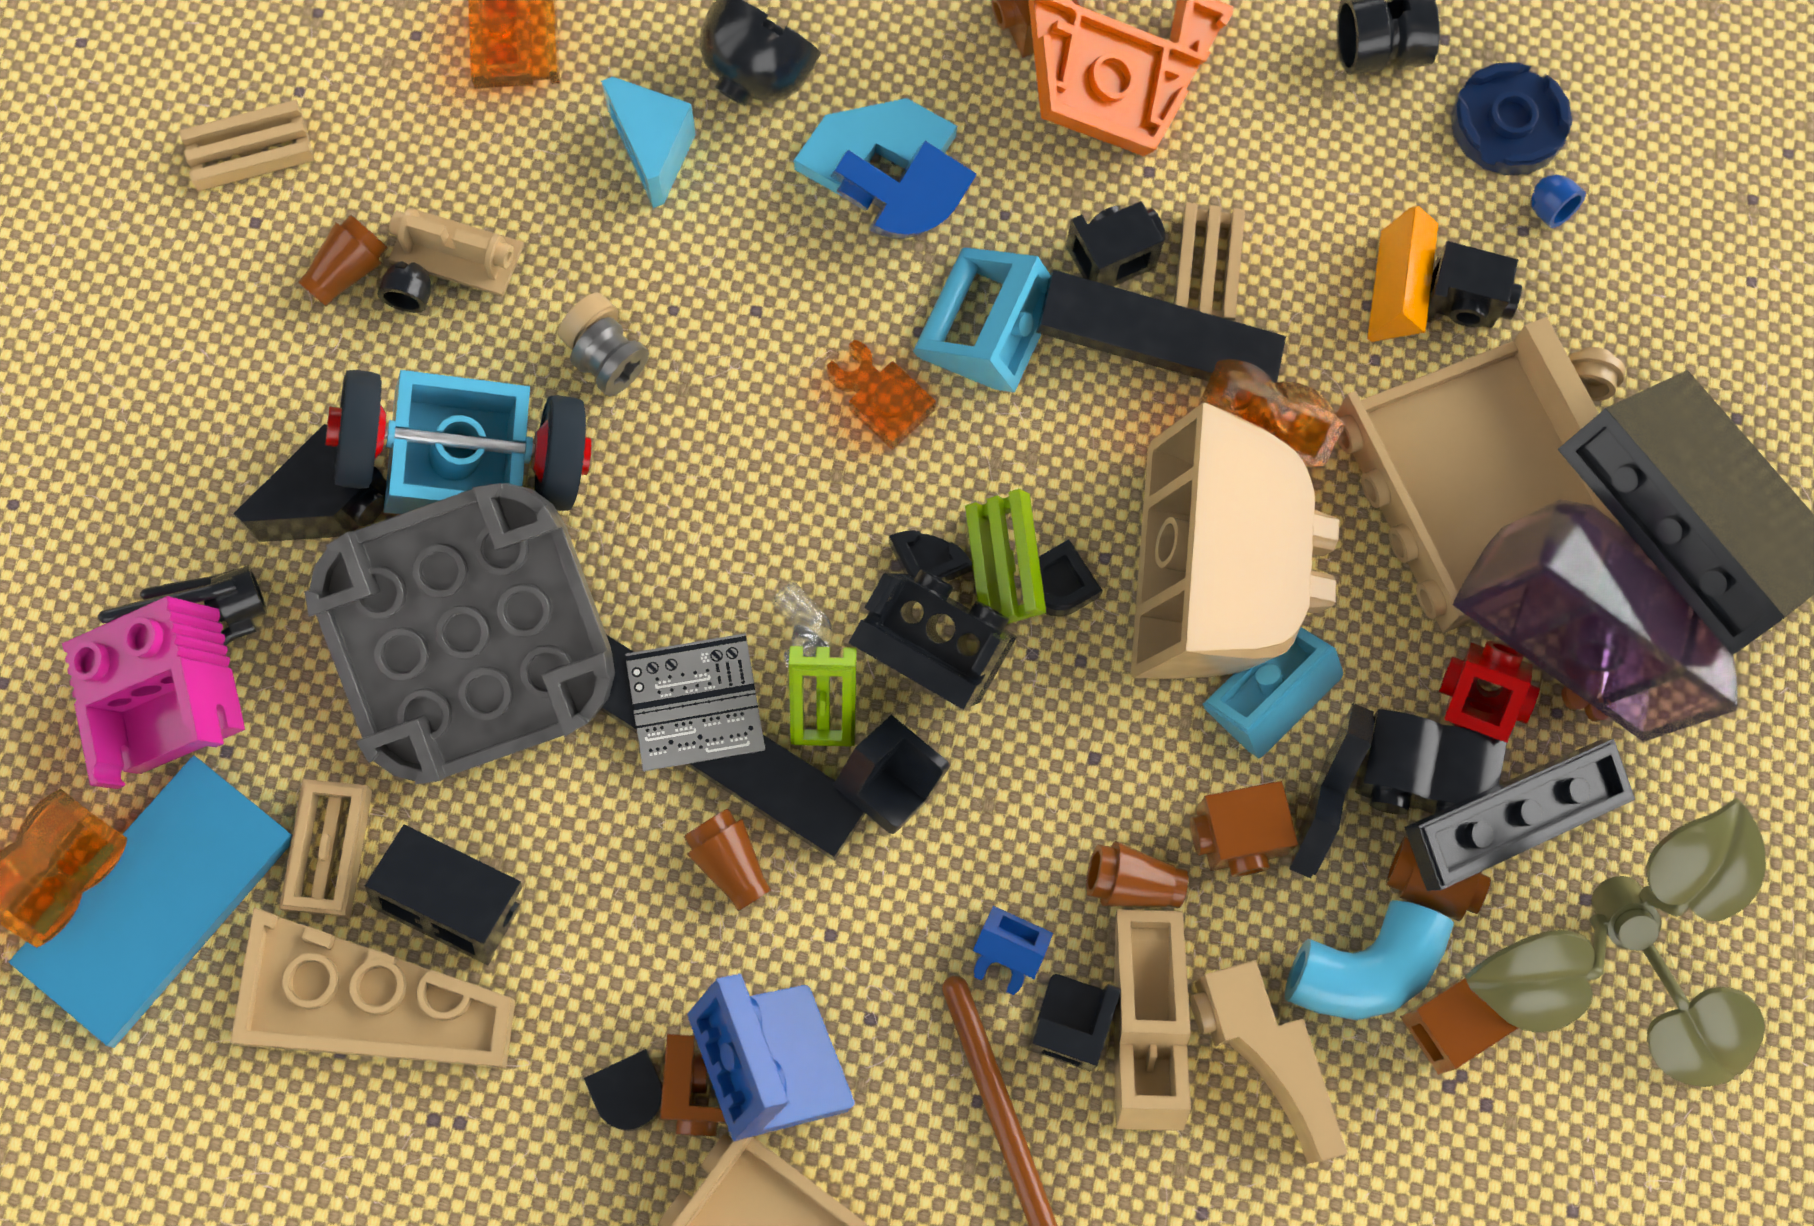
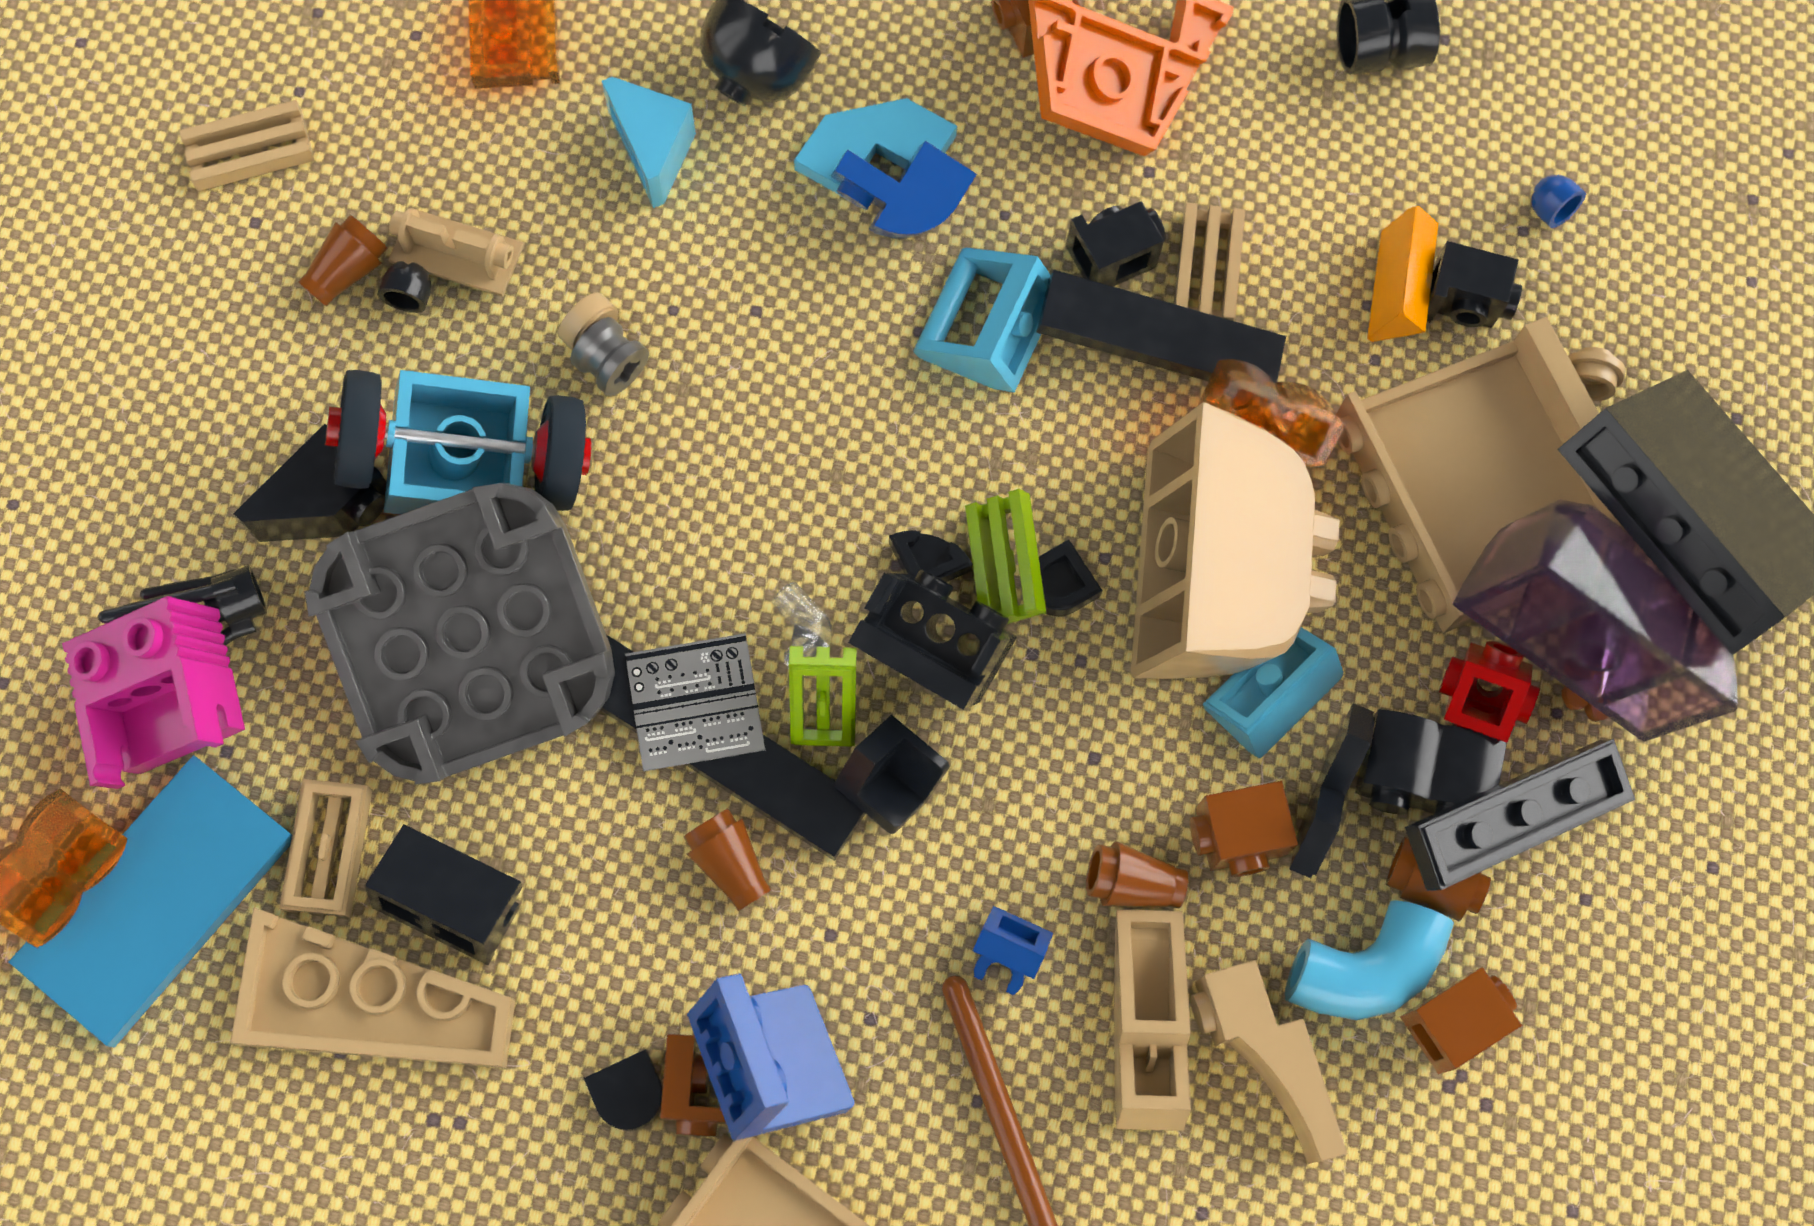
(885, 400): clear orange plate -> none
(1074, 1022): black panel -> none
(1511, 119): dark blue tile -> none
(1702, 865): olive plant -> none

